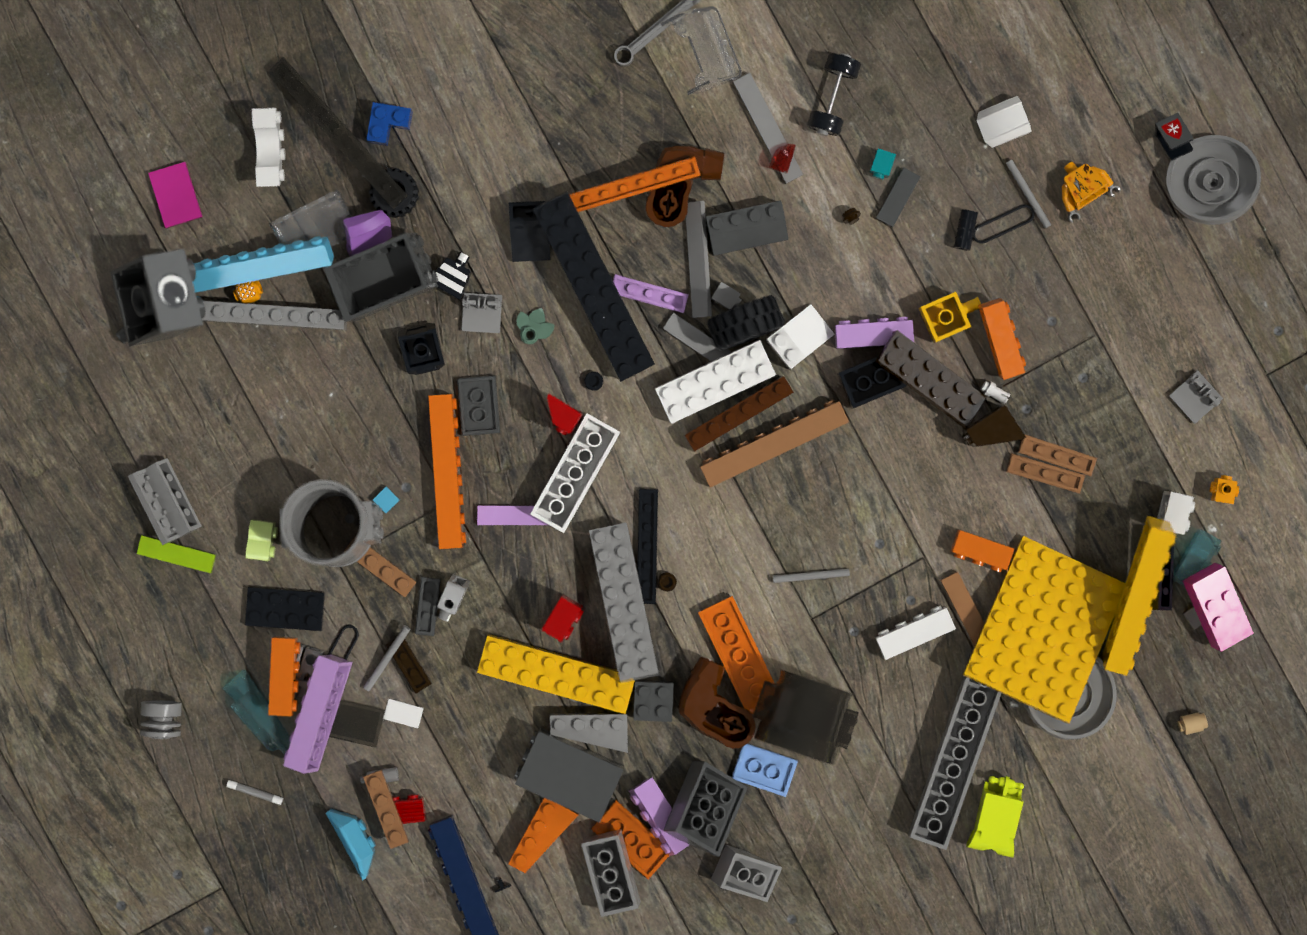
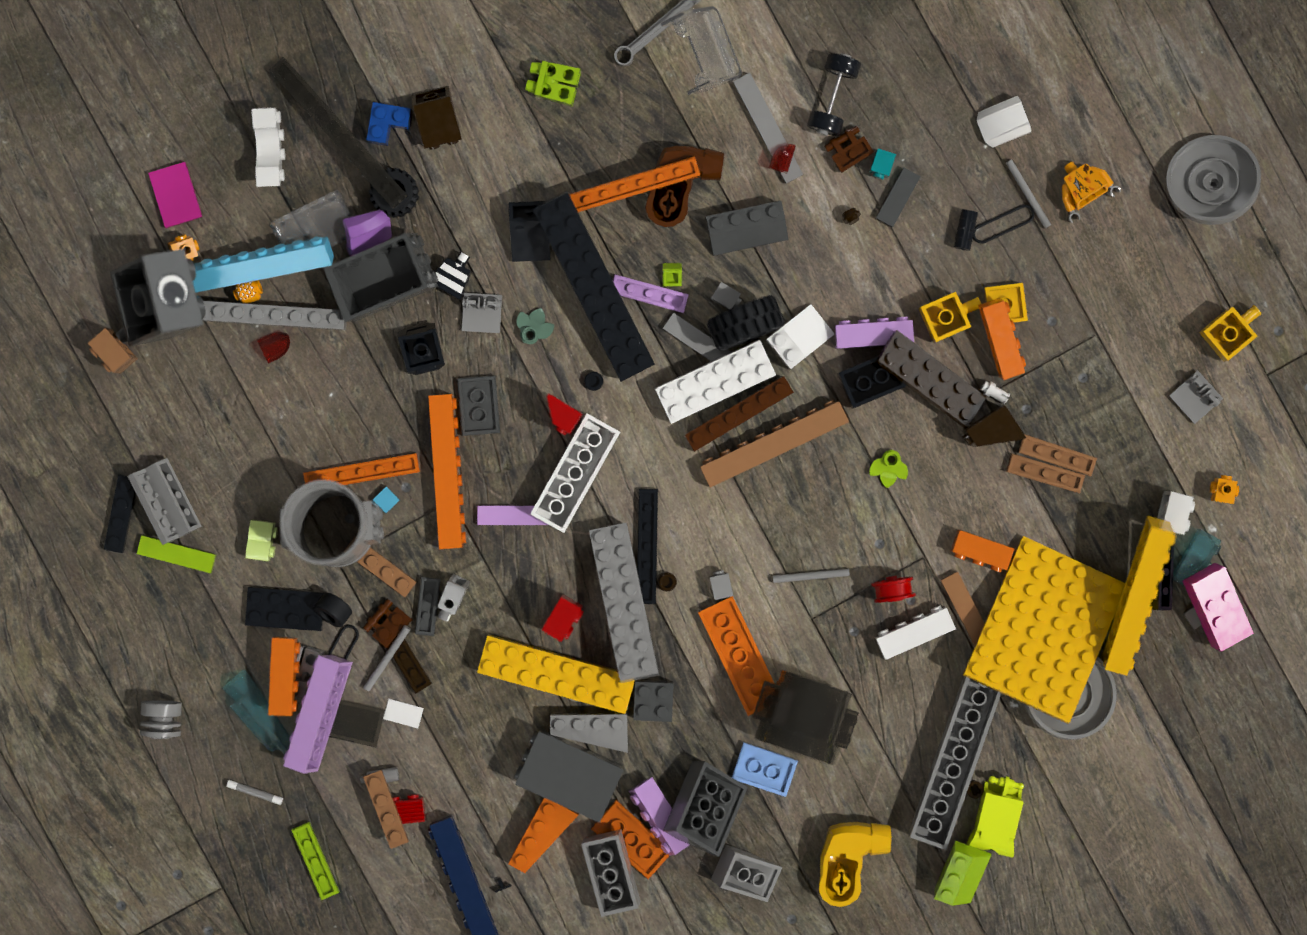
(112, 351): none -> medium nougat brick
(120, 515): none -> black plate
(185, 241): none -> light orange brick
(274, 345): none -> clear red brick
(315, 861): none -> lime tile
(333, 609): none -> black tyre
(354, 839): medium azure wedge -> none
(367, 470): none -> orange tile
(390, 627): none -> reddish brown plate
(436, 117): none -> dark brown slope
(549, 77): none -> lime hips
(672, 274): none -> lime slope
(698, 260): light grey tile -> none
(710, 711): reddish brown piece -> none
(721, 585): none -> light grey brick
(843, 858): none -> yellow piece
(853, 153): none -> reddish brown plate
(889, 471): none -> lime plate
(893, 589): none -> red wheel
(961, 874): none -> lime slope
(979, 785): none -> dark brown bush
(1013, 295): none -> yellow plate
(1174, 136): piece -> none
(1192, 723): tan brick -> none
(1230, 332): none -> yellow brick

